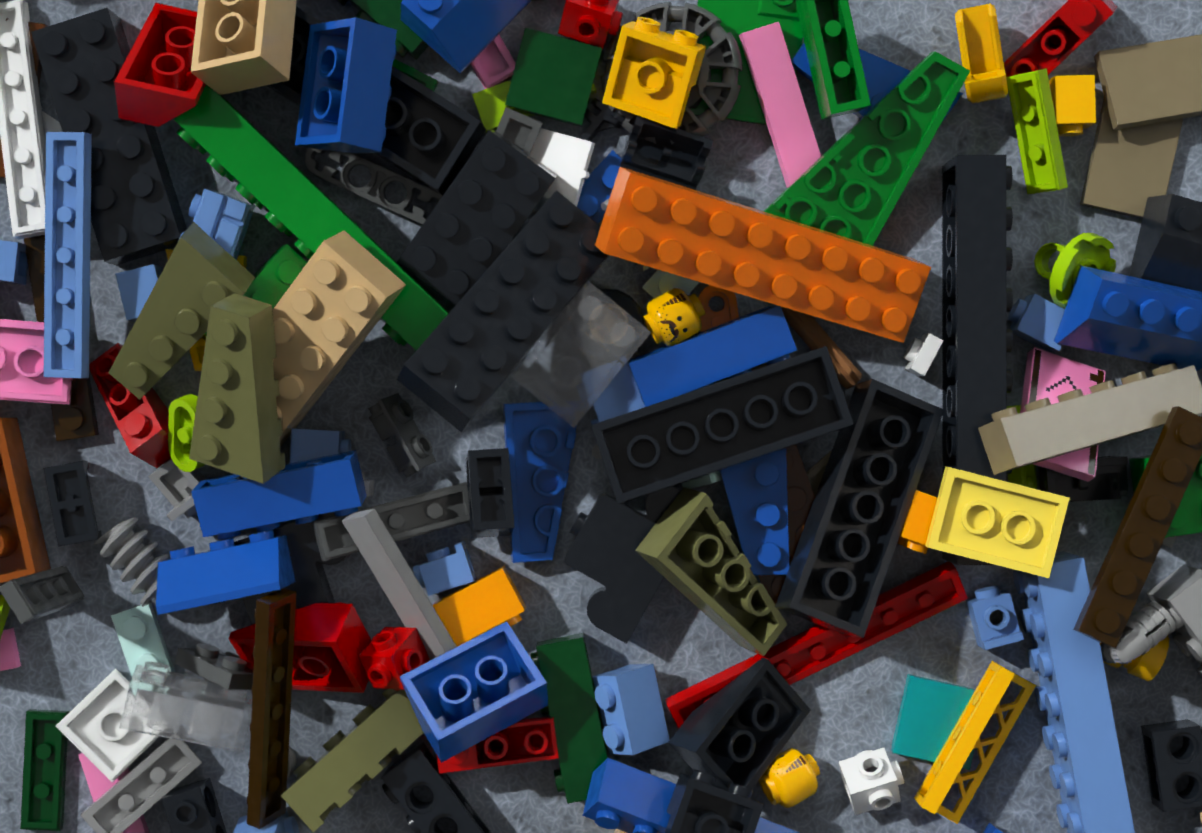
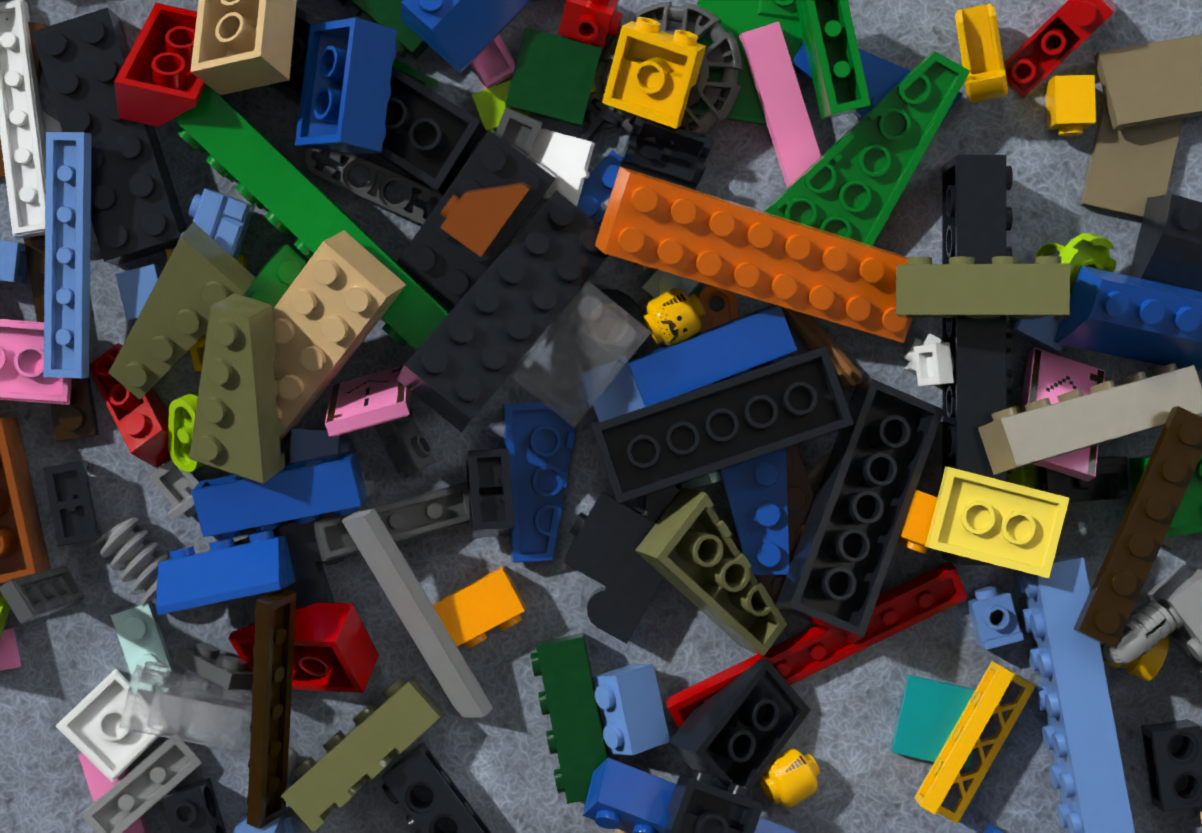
(44, 771): dark green tile -> none
(367, 402): none -> bright pink tile
(392, 655): red brick -> none
(445, 569): medium blue brick -> none
(475, 691): blue slope -> none
(481, 214): none -> dark orange slope
(520, 743): red slope -> none
(871, 780): white brick -> none
(934, 364): none -> white plate
(983, 289): none -> olive wedge
(1037, 131): lime tile -> none

